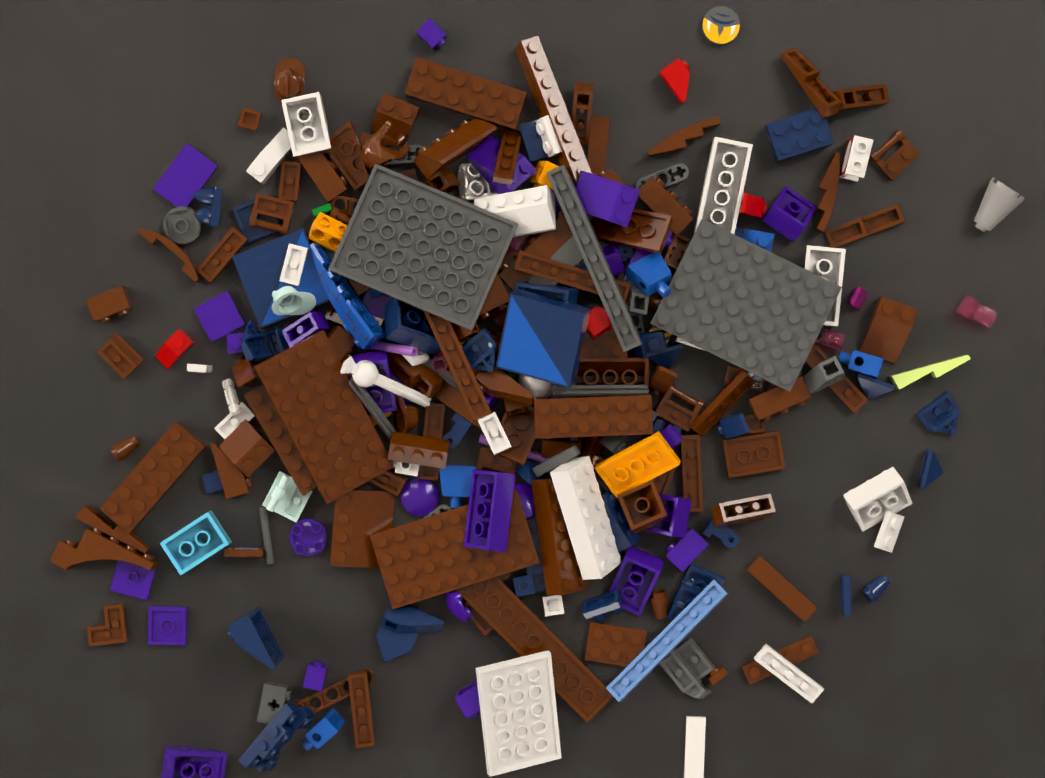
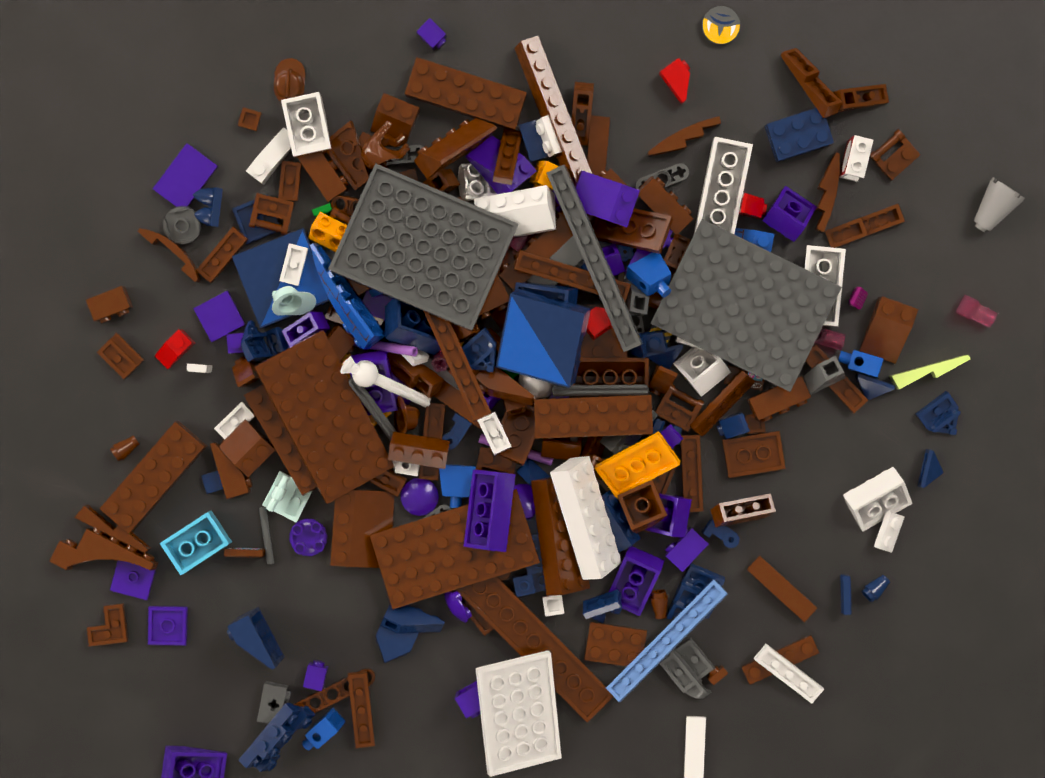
(231, 396): white axle -> none
(556, 460): dark grey beam -> none
(701, 369): none -> white slope

